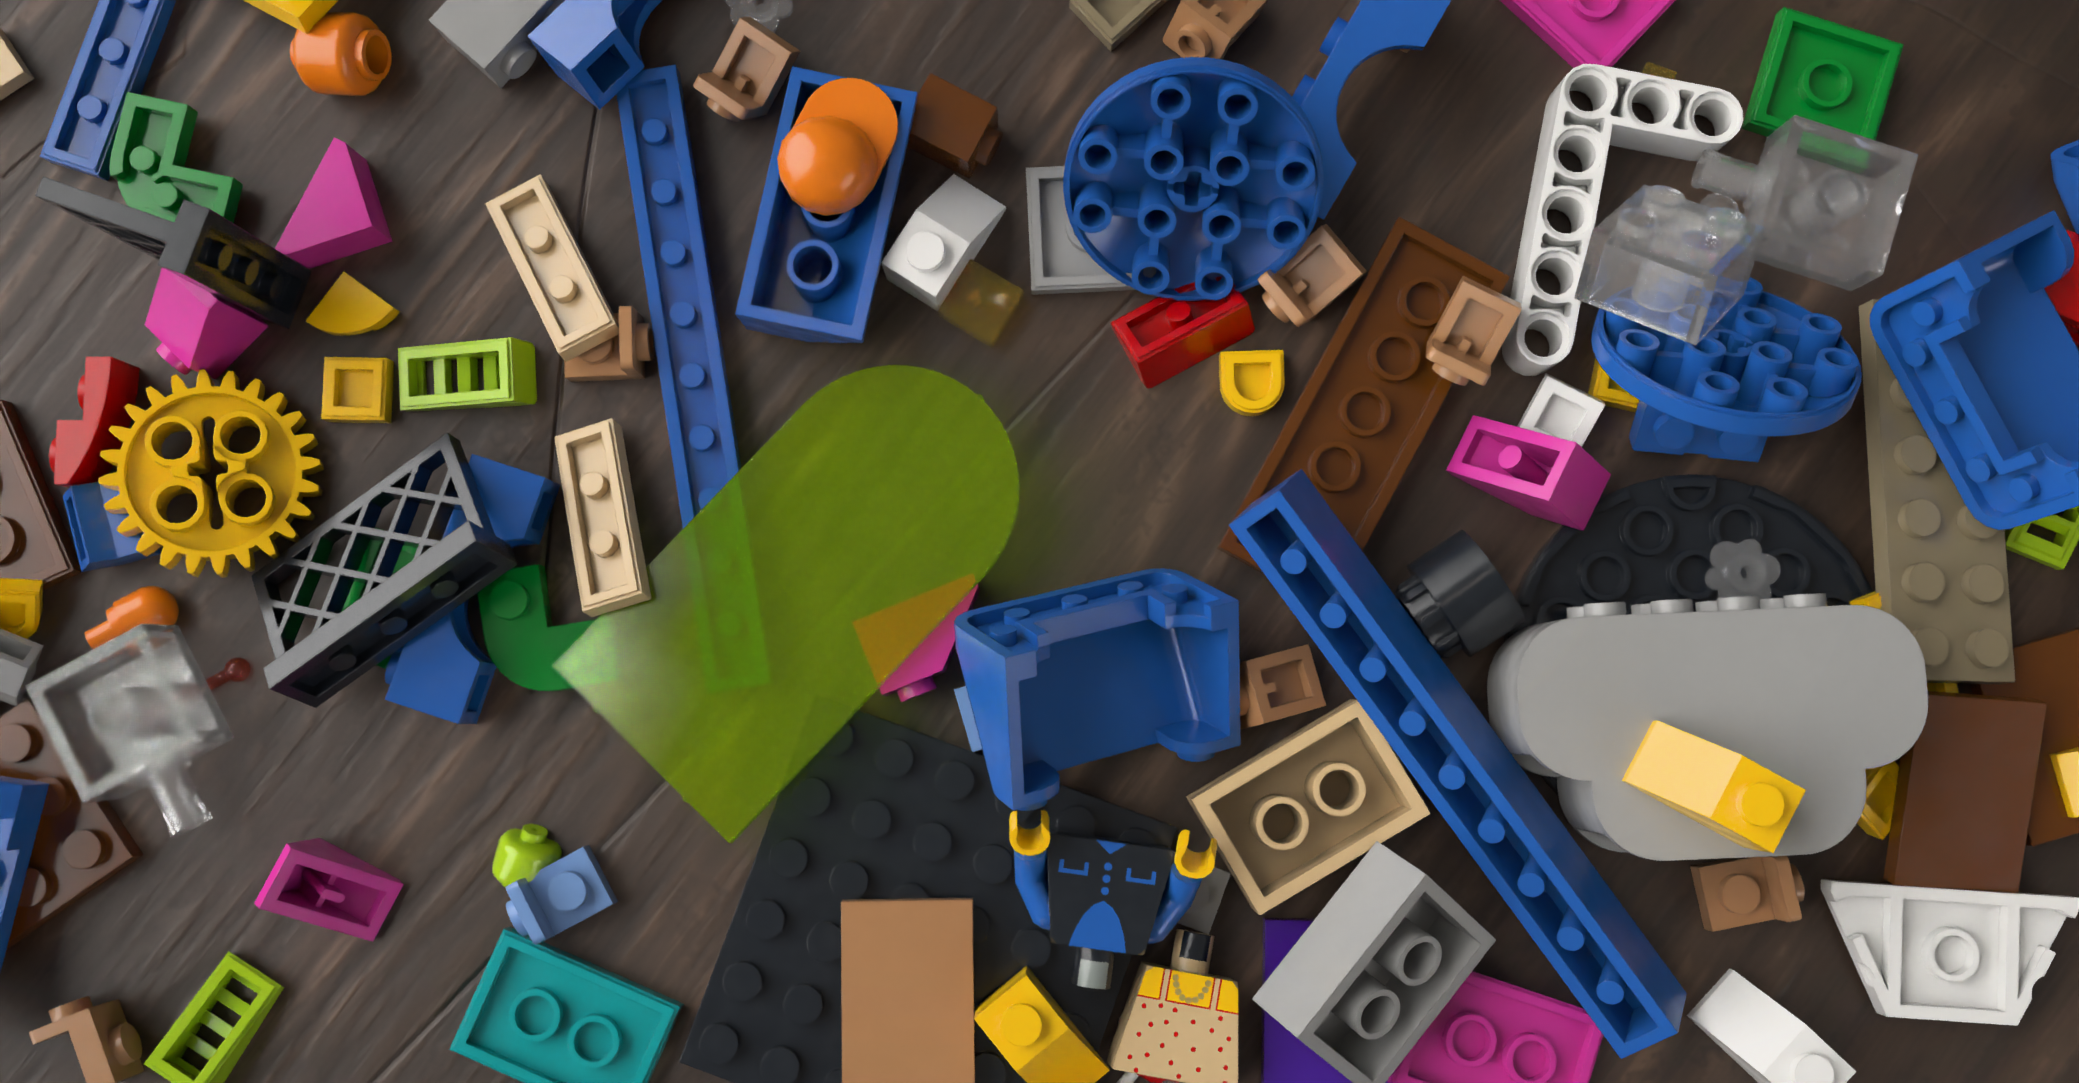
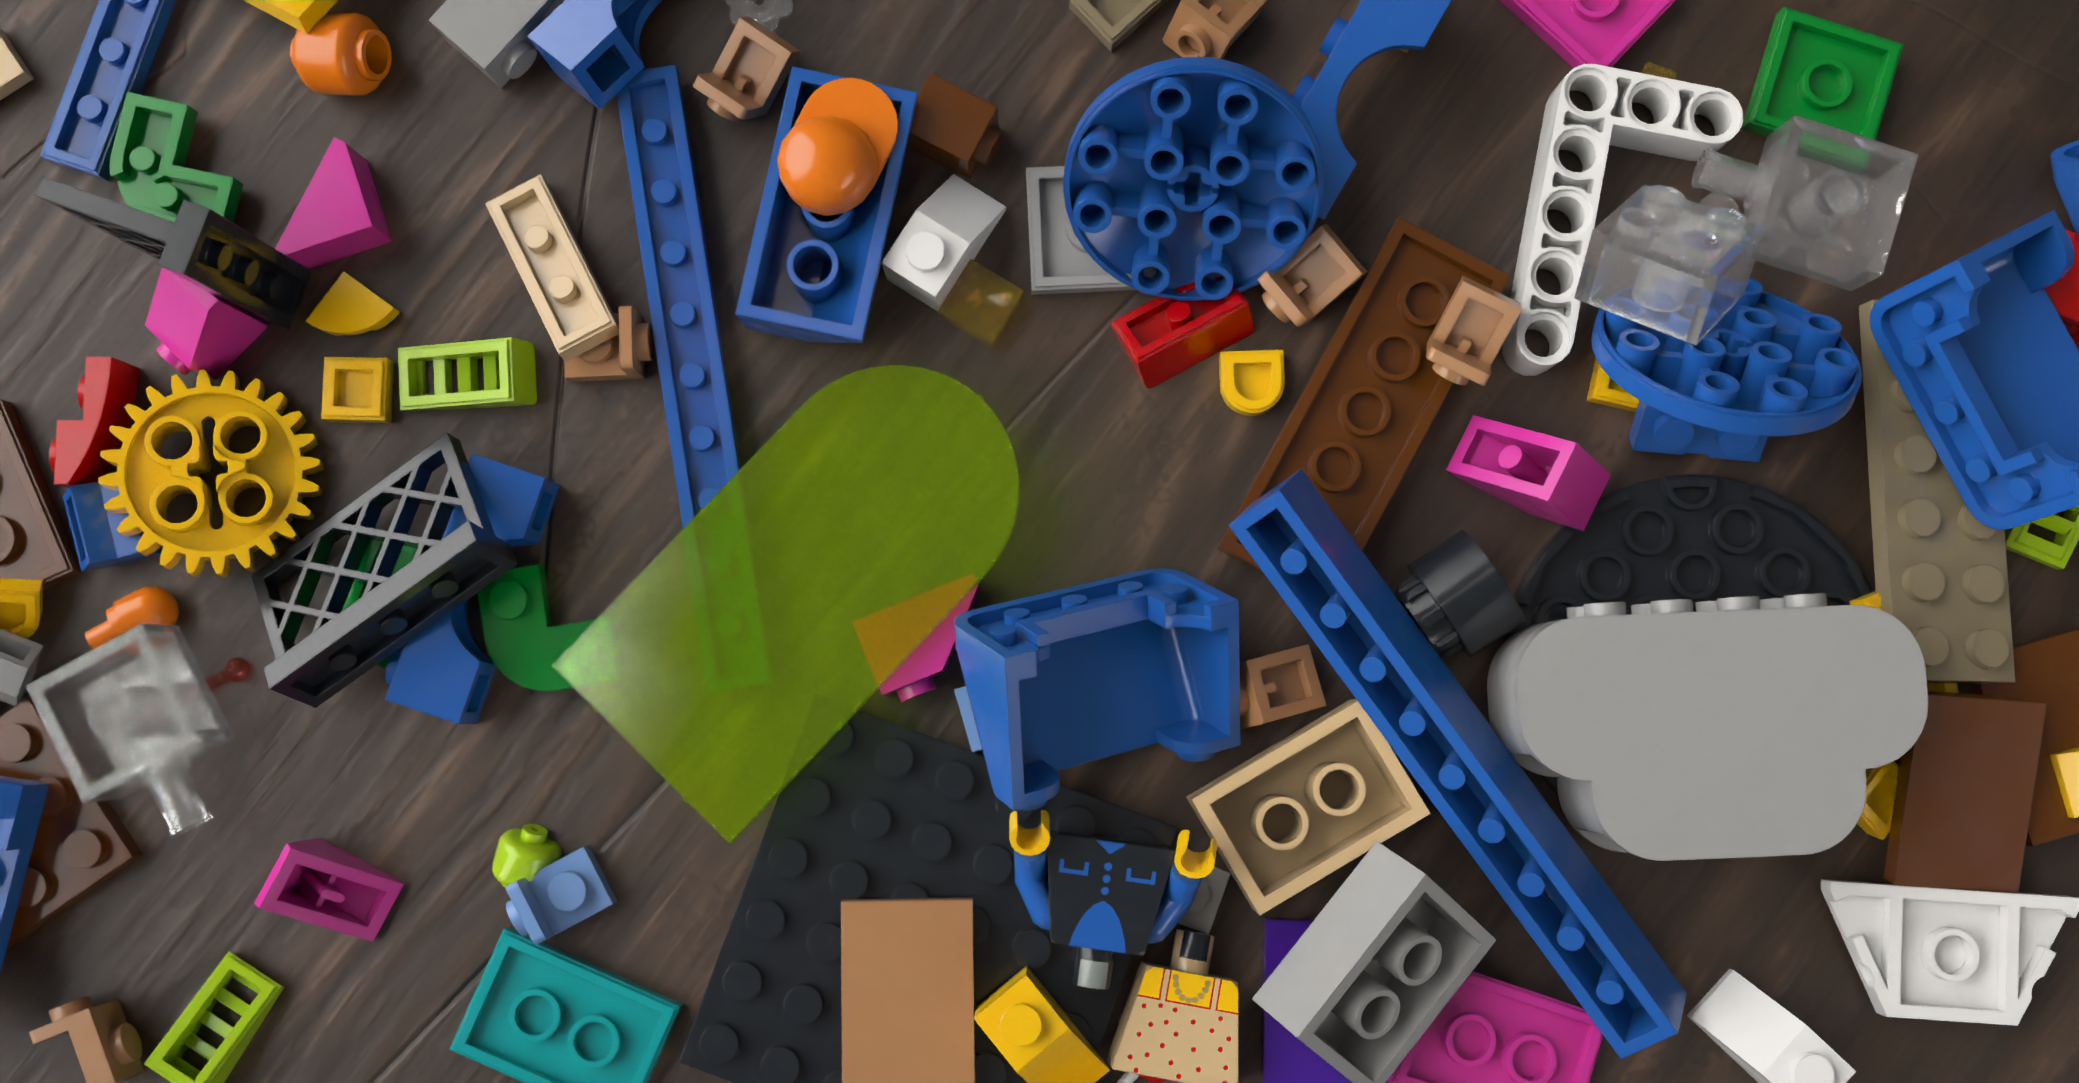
(602, 518): tan tile -> none
(1561, 411): white tile -> none
(1714, 787): yellow slope -> none
(1729, 560): clear plant -> none
(1747, 891): medium nougat bracket -> none

